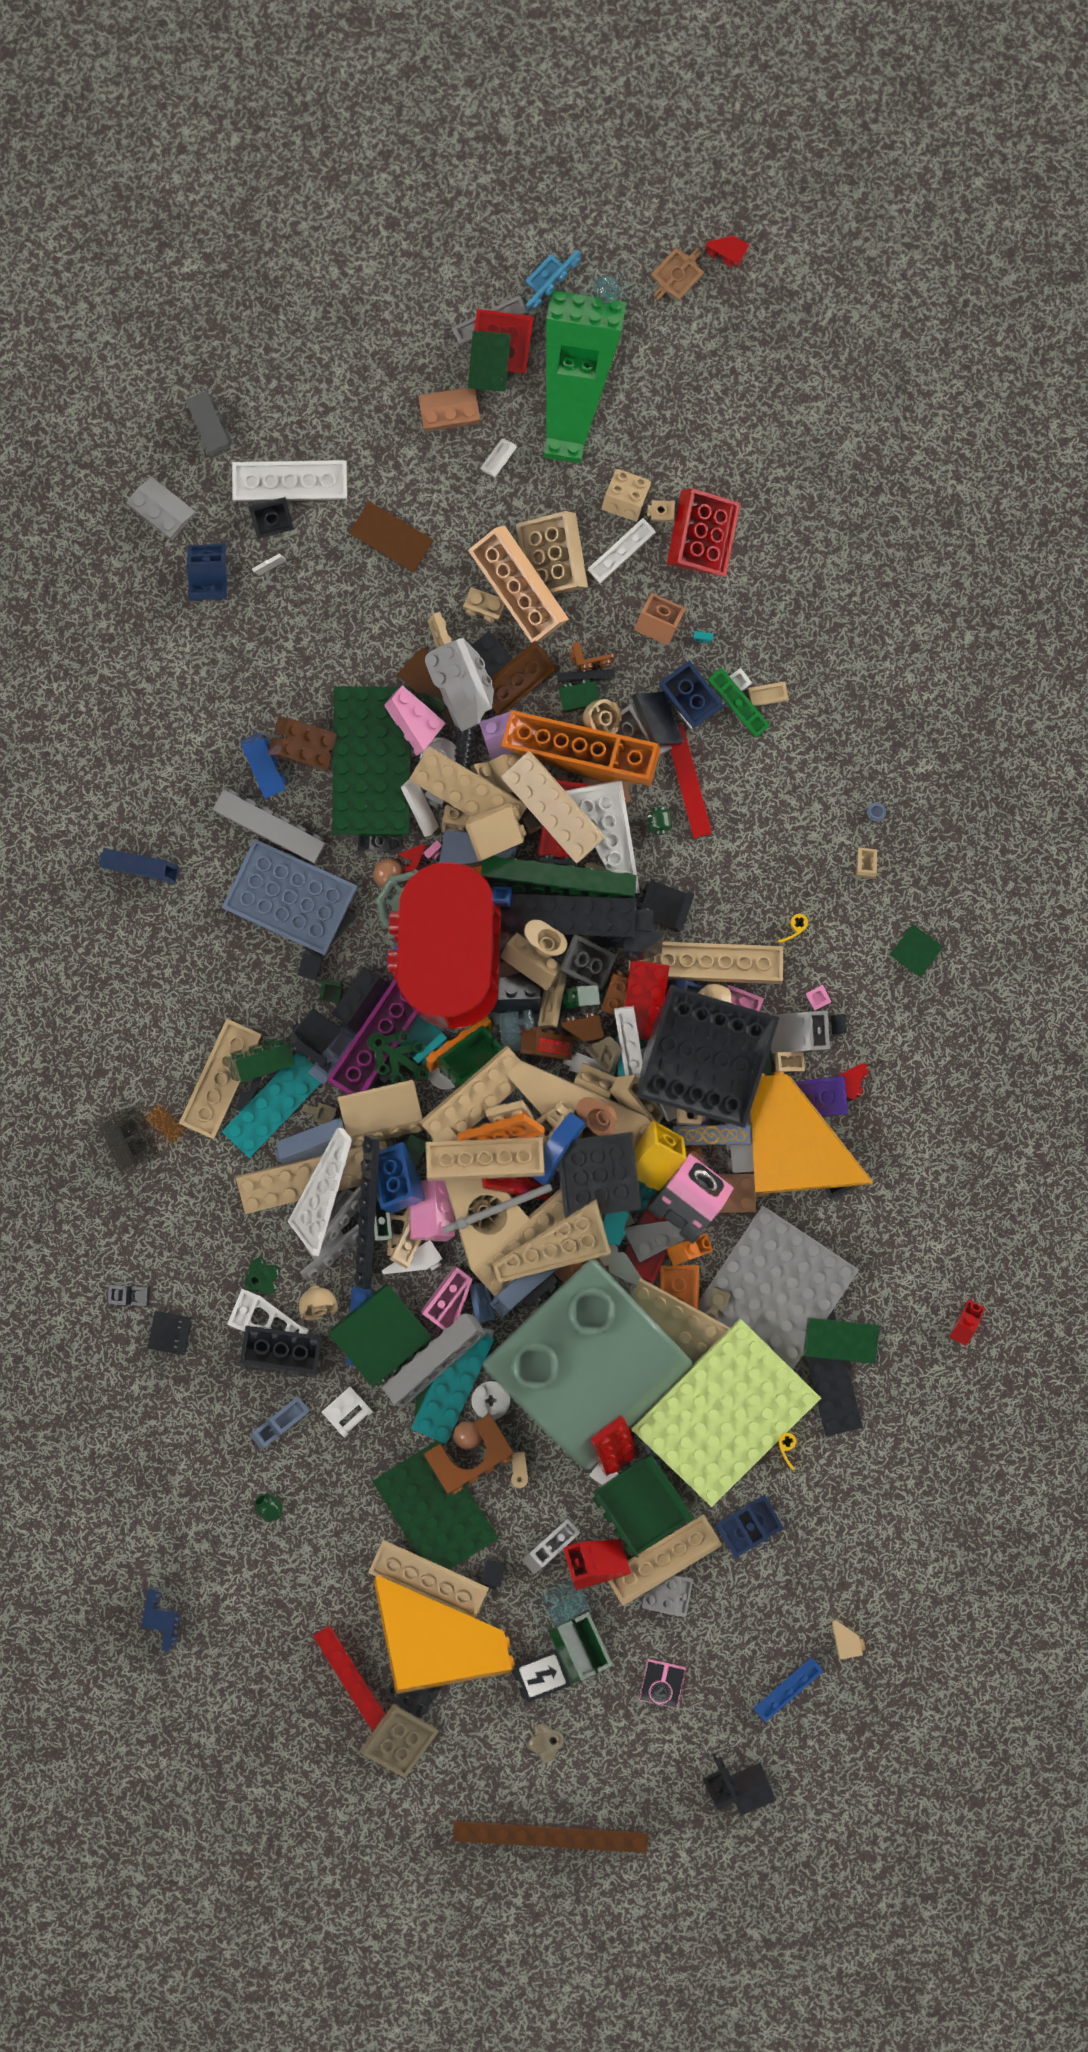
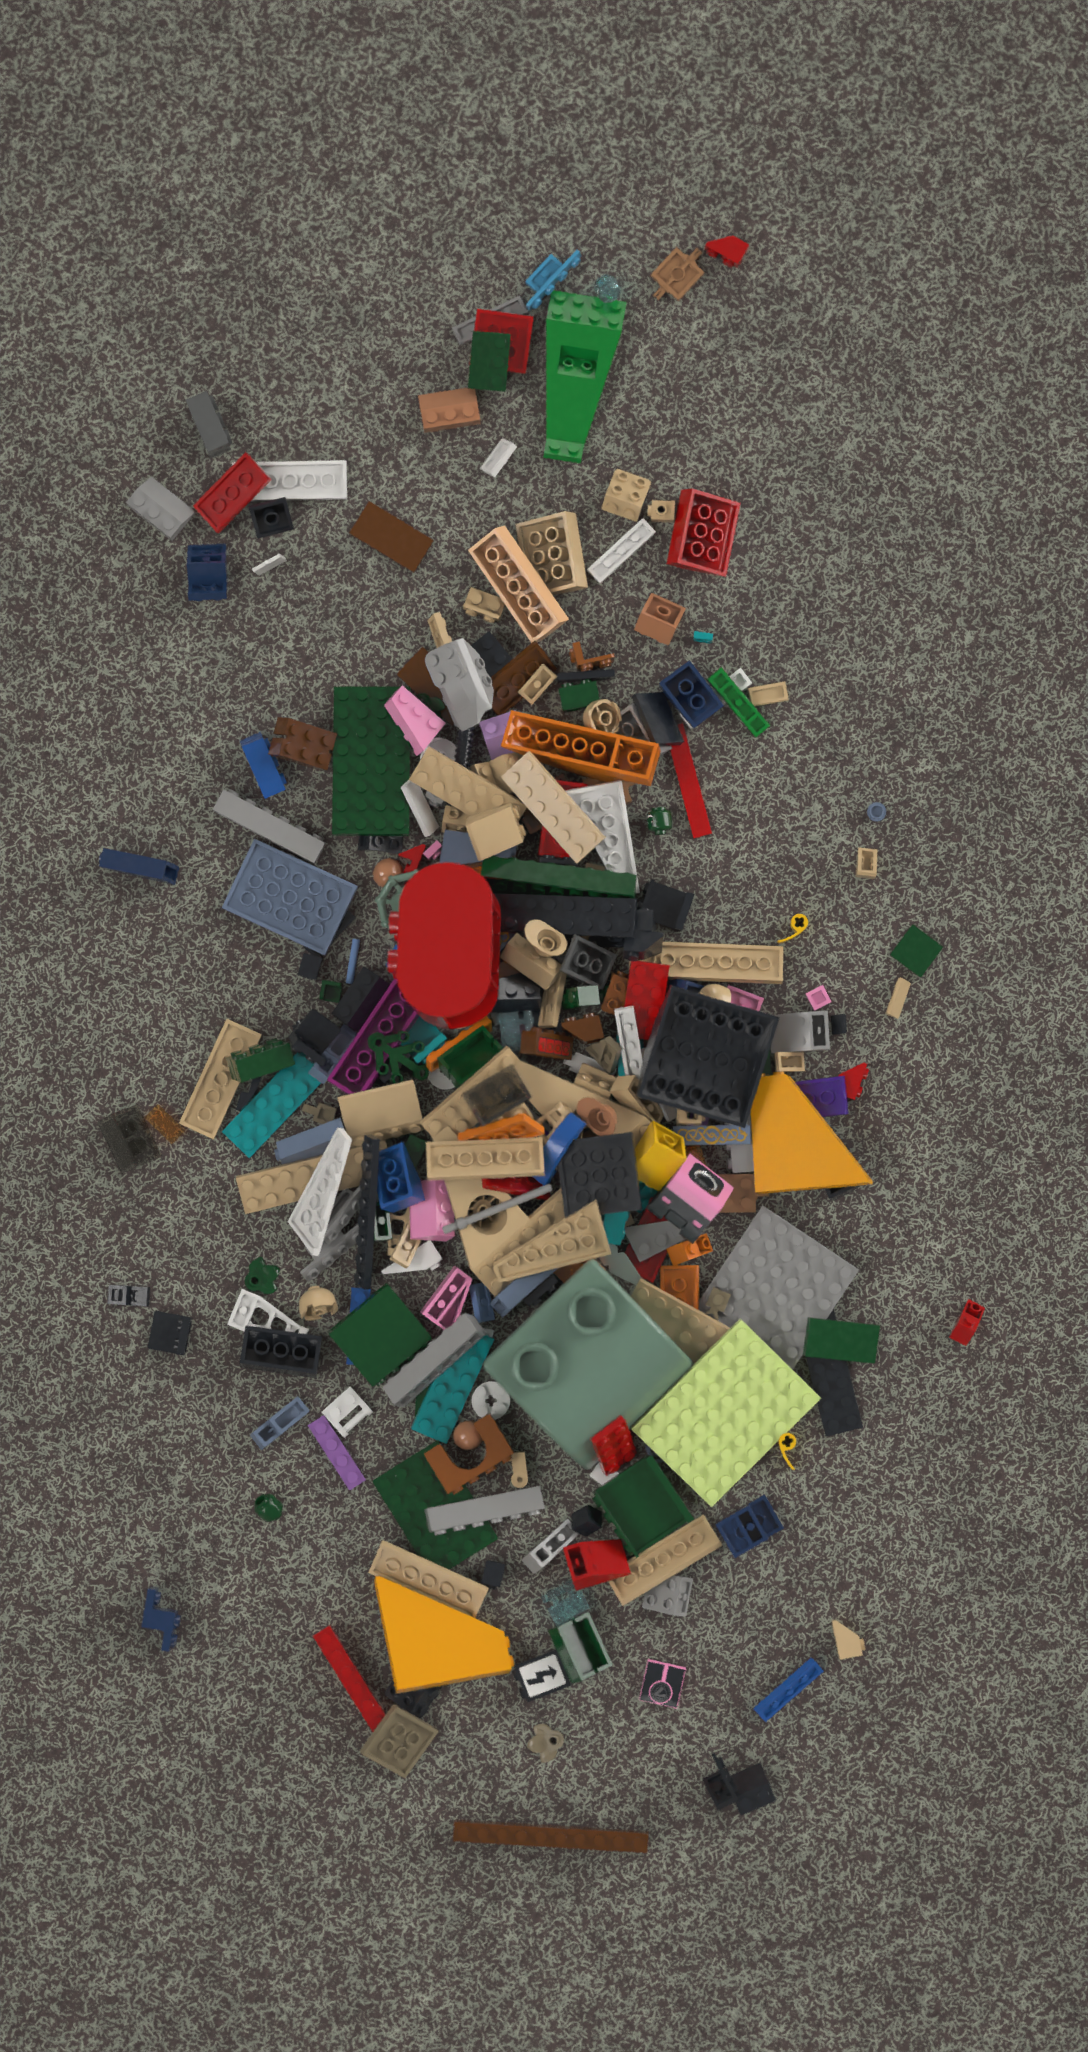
(232, 492): none -> red tile
(336, 1452): none -> medium lavender plate
(352, 961): none -> medium blue piece
(484, 1509): none -> light grey brick
(496, 1095): none -> clear smoke slope
(501, 896): blue tile -> none
(537, 684): none -> tan slope
(586, 1520): none -> black panel
(898, 998): none -> tan slope

